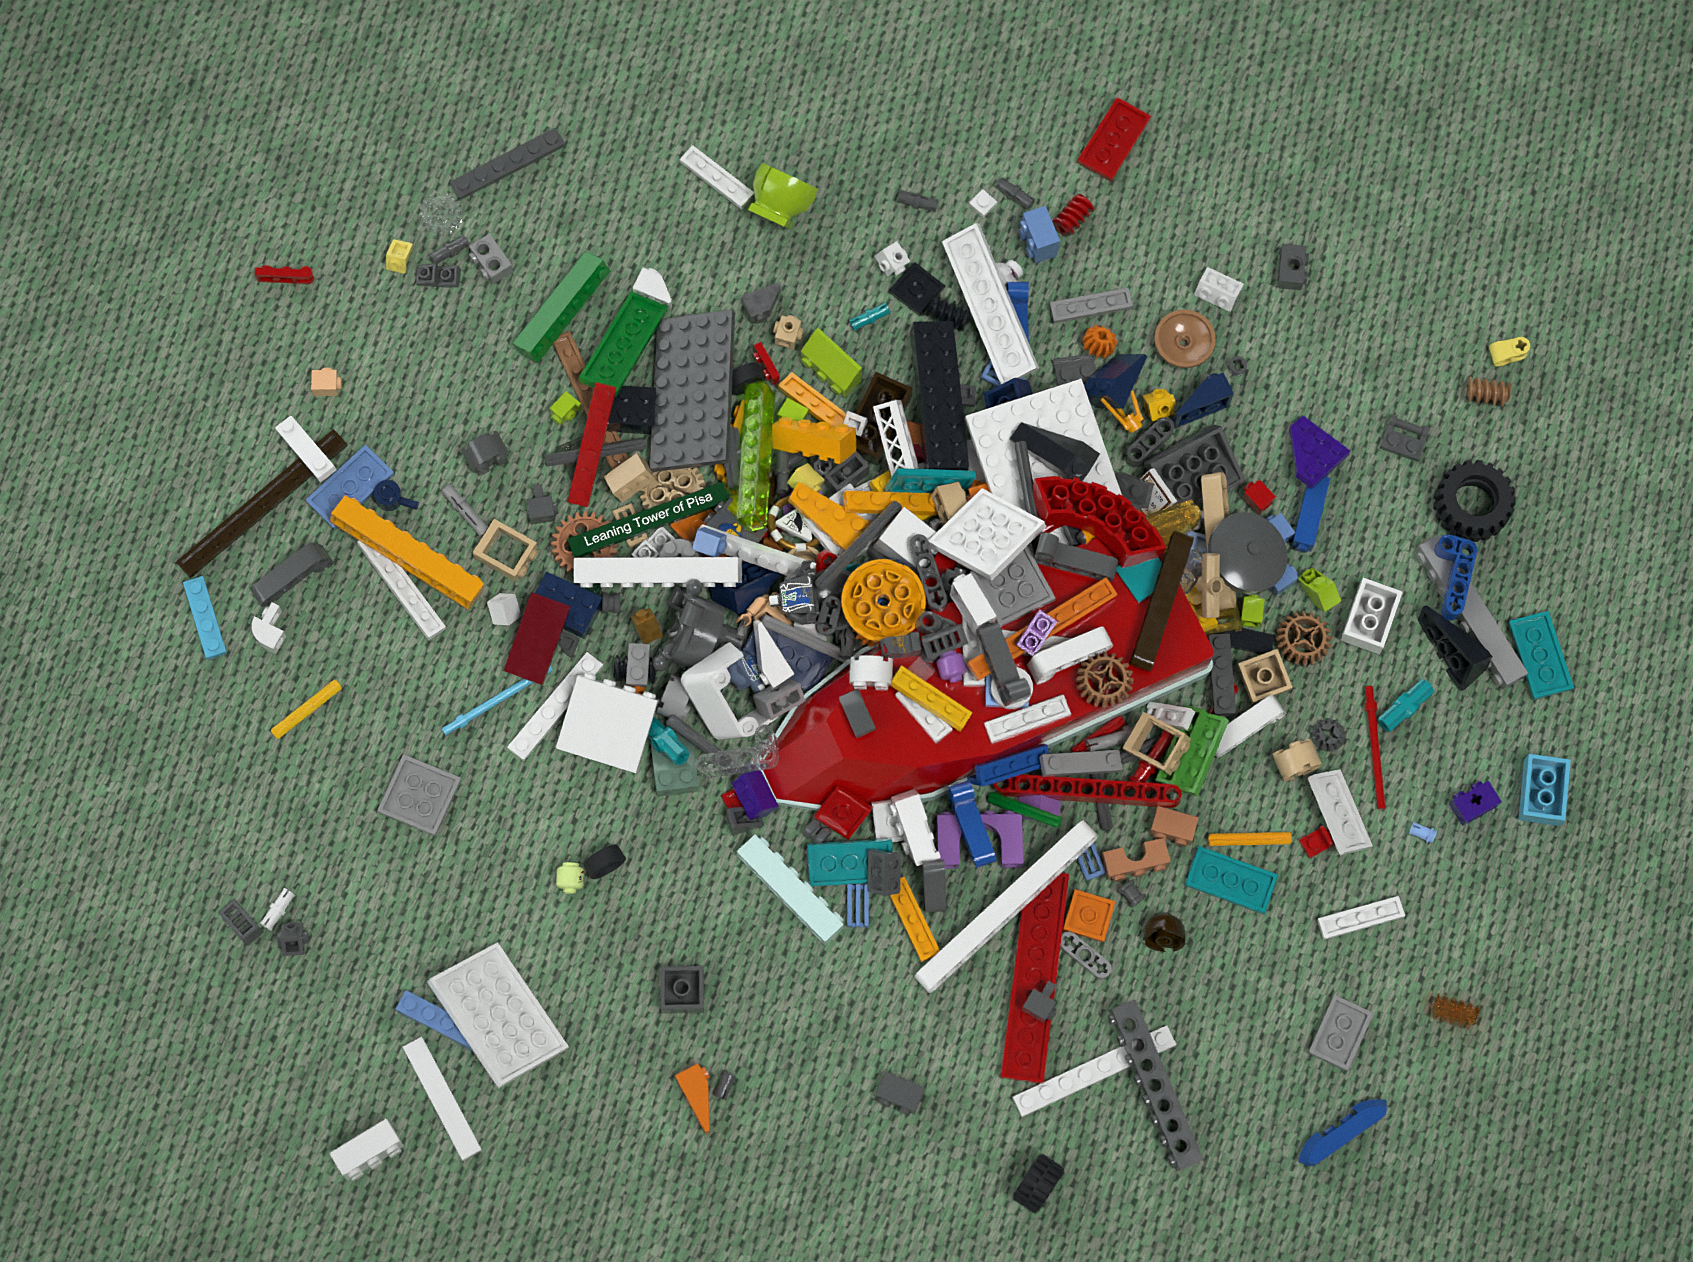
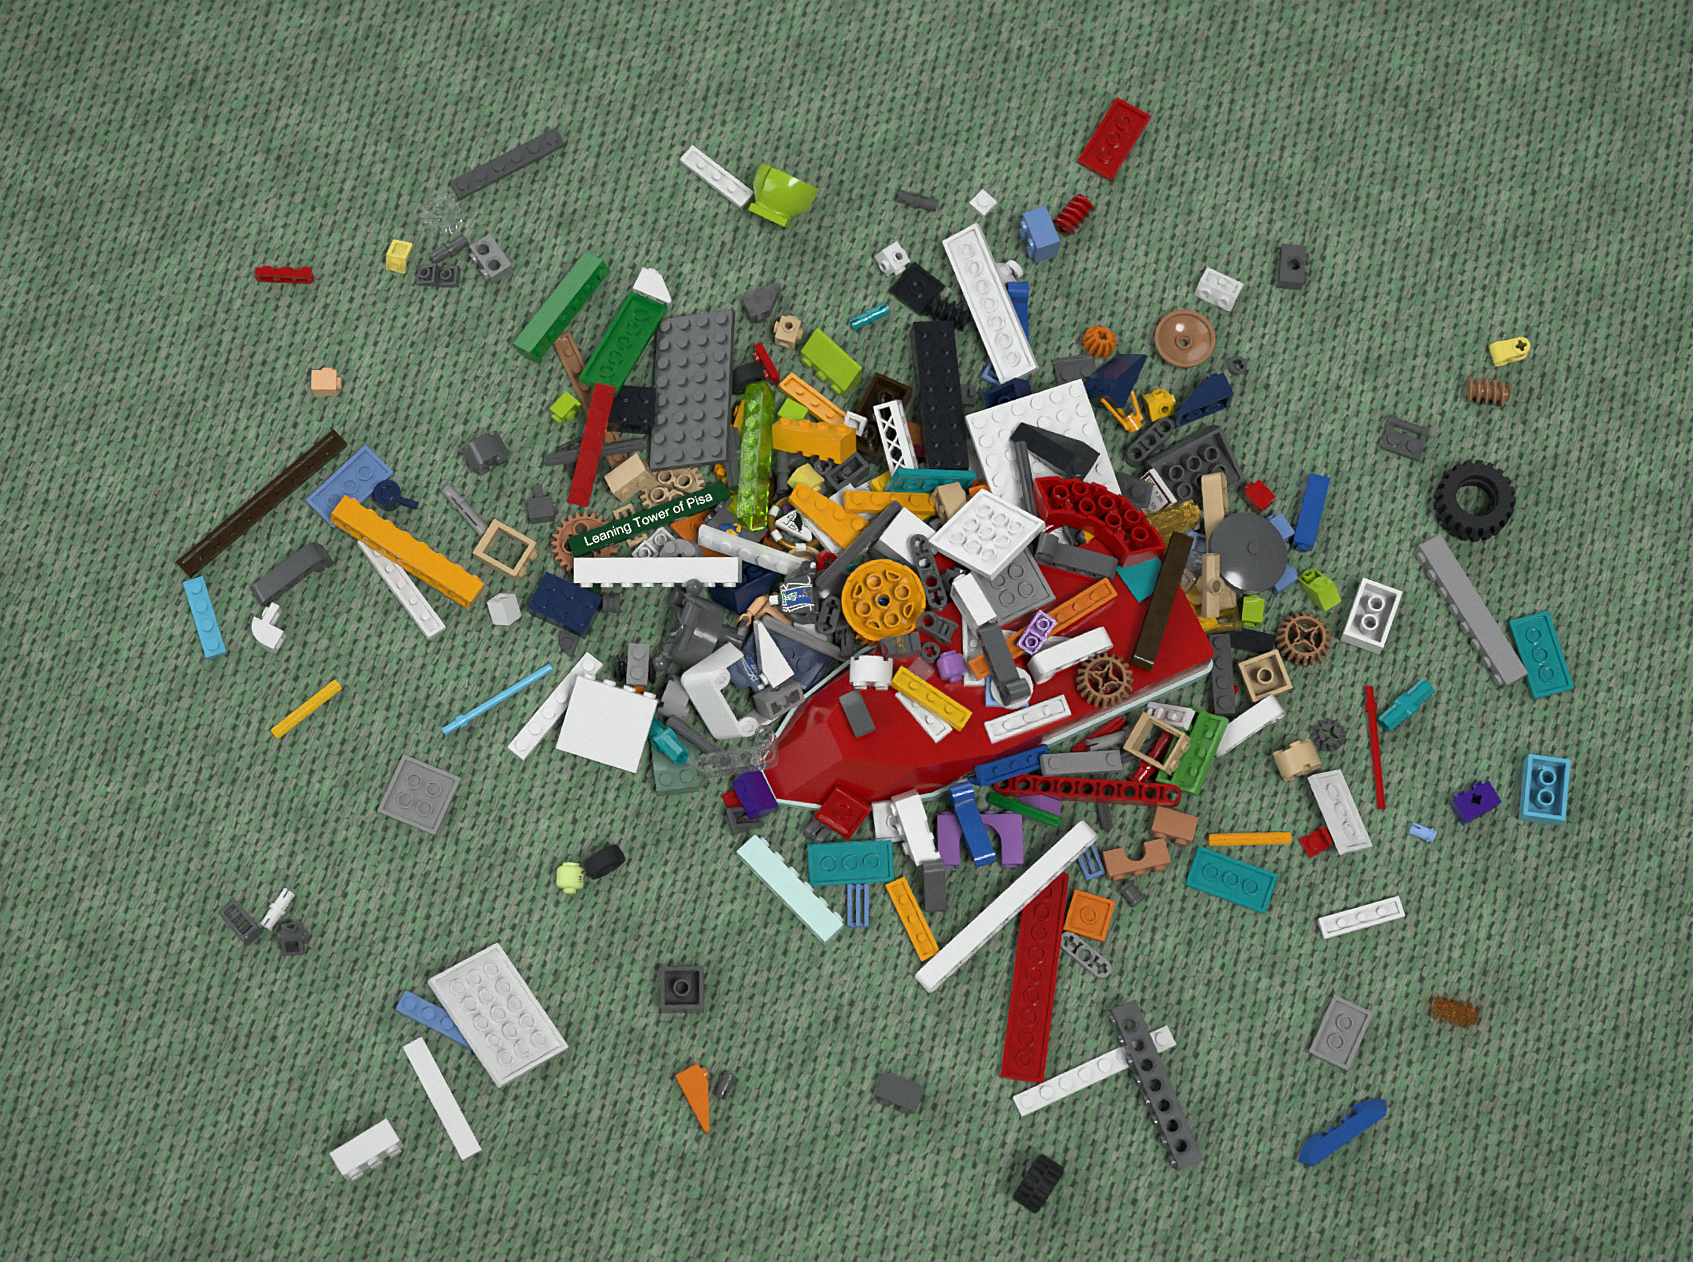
(305, 448): white plate -> none
(537, 638): dark red tile -> none
(646, 626): pearl gold slope -> none
(710, 542): medium blue brick -> none
(884, 872): dark grey bracket -> none
(926, 639): dark grey slope -> none
(1015, 193): dark grey pin -> none
(1040, 1005): dark grey brick -> none
(1091, 305): light grey plate -> none
(1164, 931): dark brown cylinder -> none
(1314, 452): dark purple plate -> none
(1456, 579): blue beam -> none
(1461, 651): black wedge -> none

